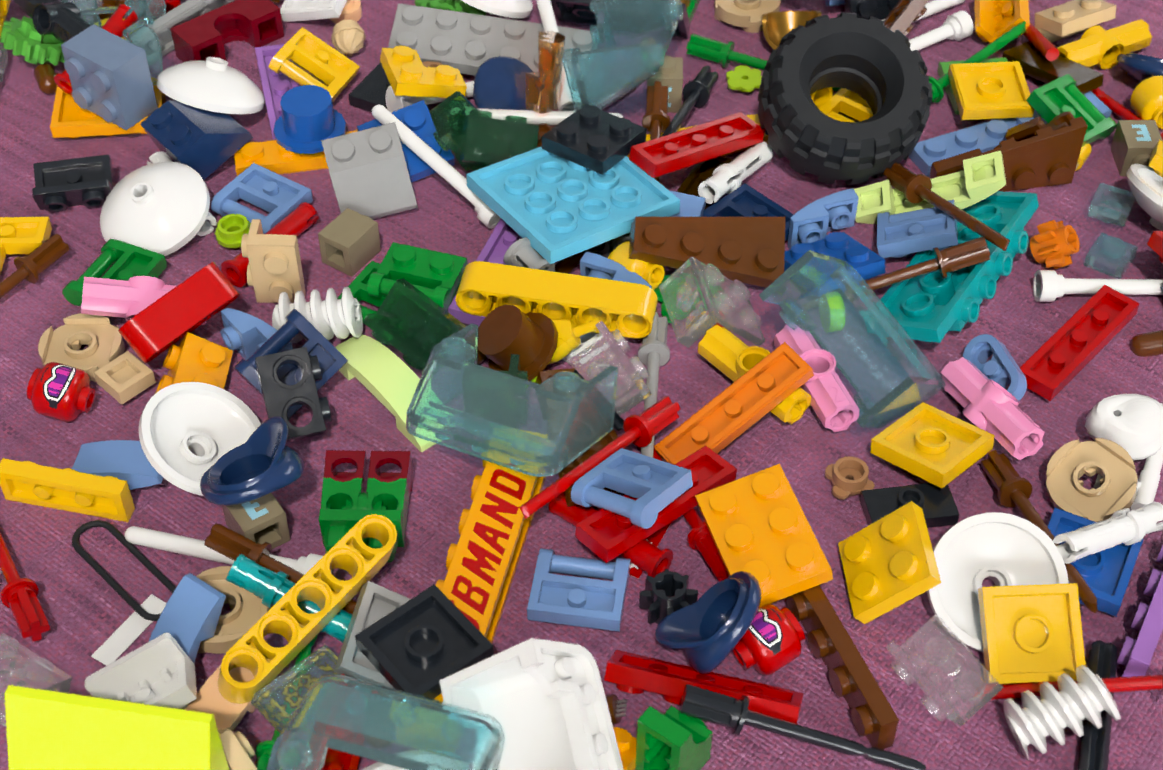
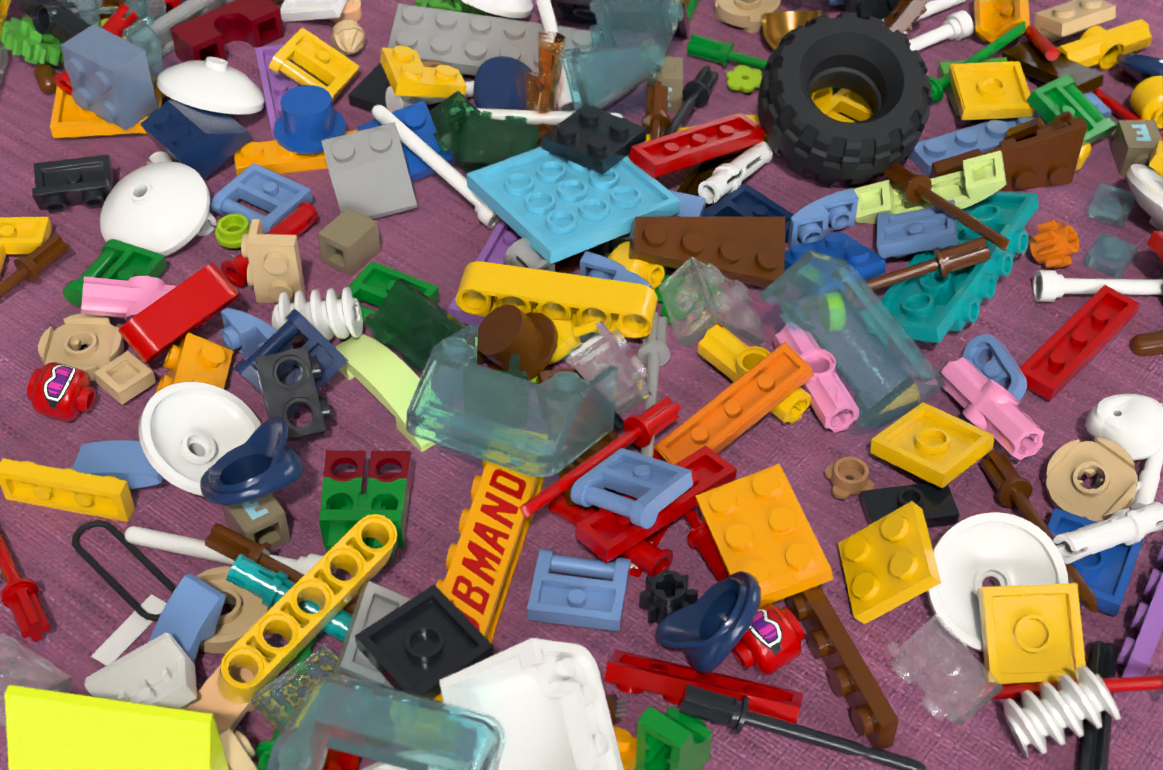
(429, 271): green plate -> none

